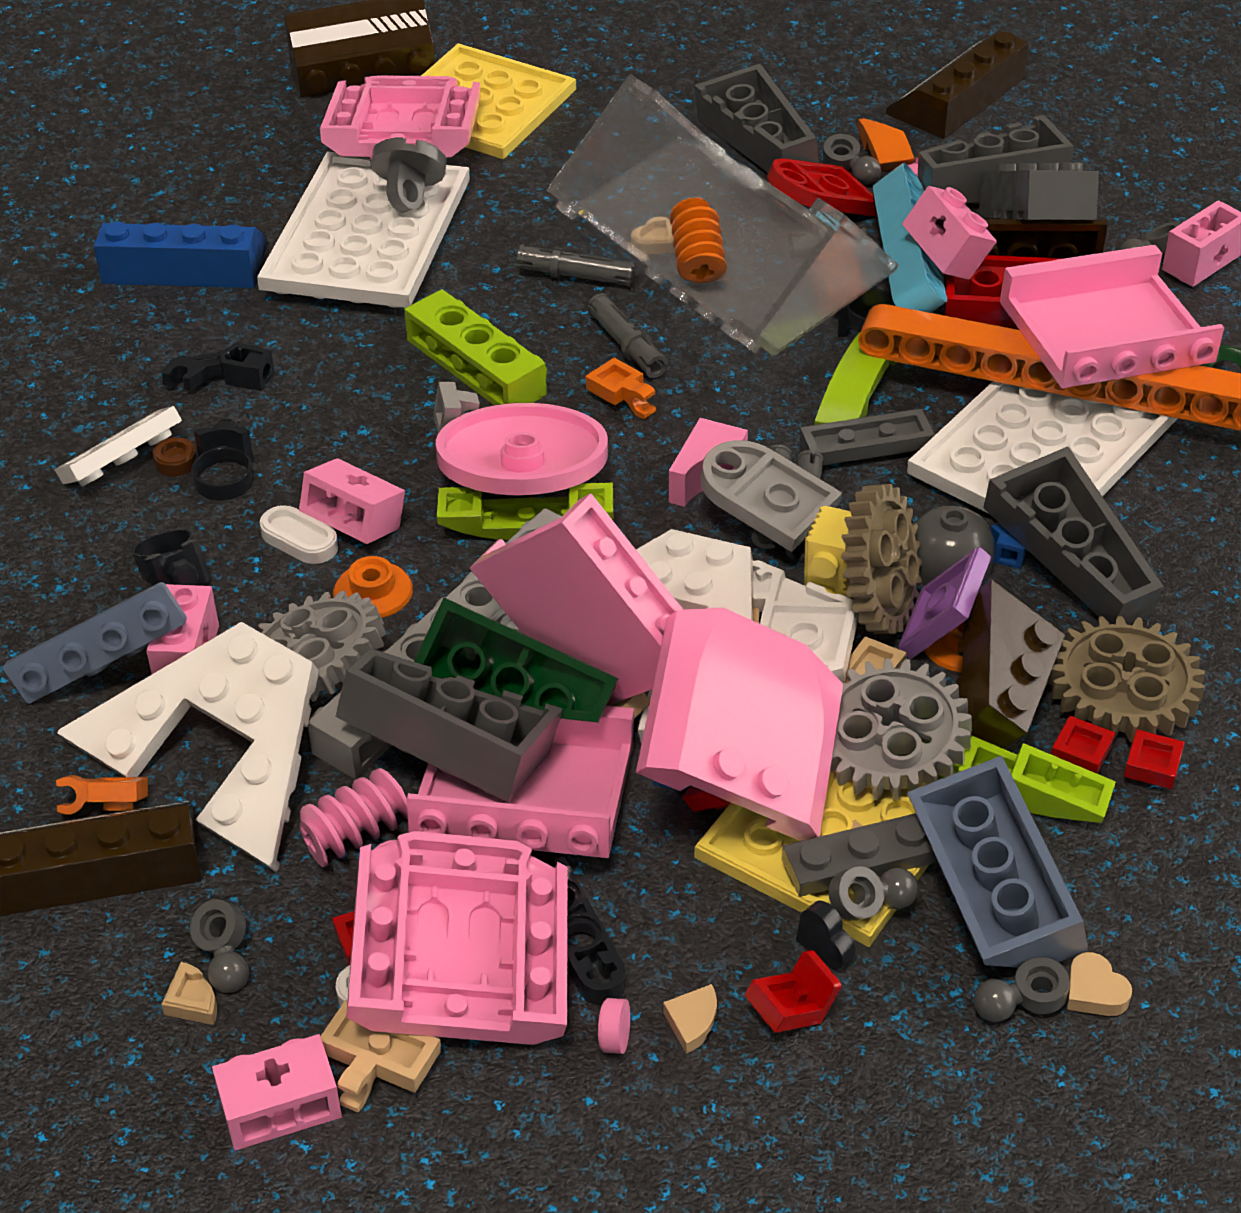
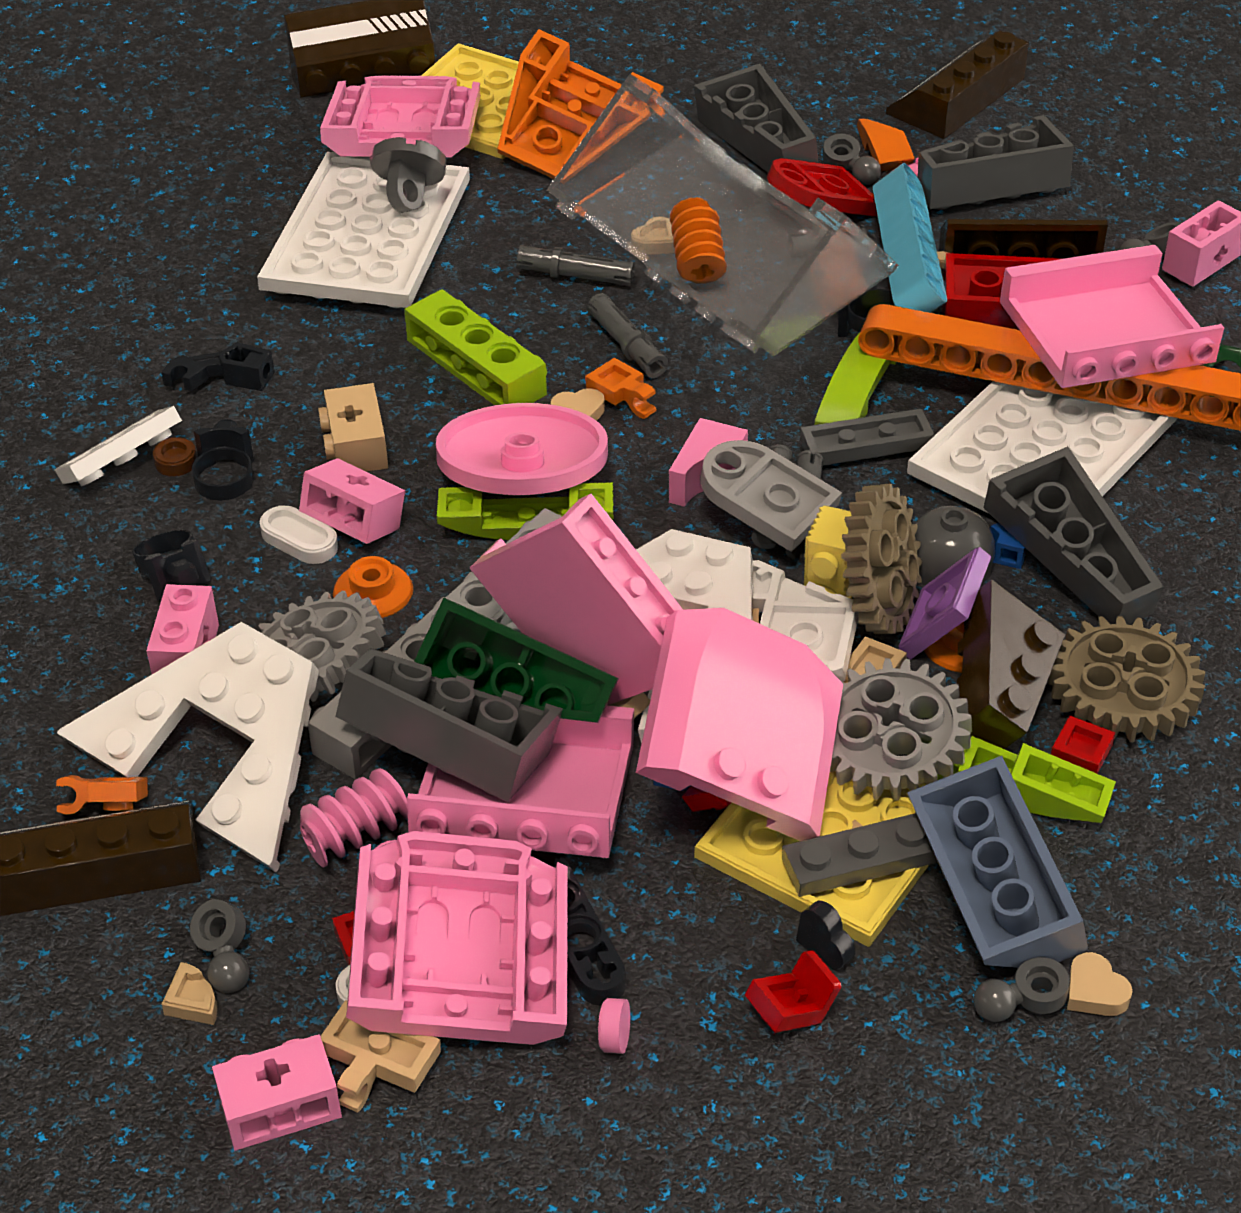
(95, 643): sand blue bracket -> none
(179, 255): blue wedge -> none
(354, 427): none -> tan brick
(452, 403): light grey tile -> none
(553, 105): none -> orange wedge
(585, 401): none -> tan tile
(692, 1016): tan tile -> none
(894, 888): dark grey plate -> none
(949, 231): bright pink brick -> none
(1039, 192): dark grey wedge -> none
(1154, 759): red plate -> none

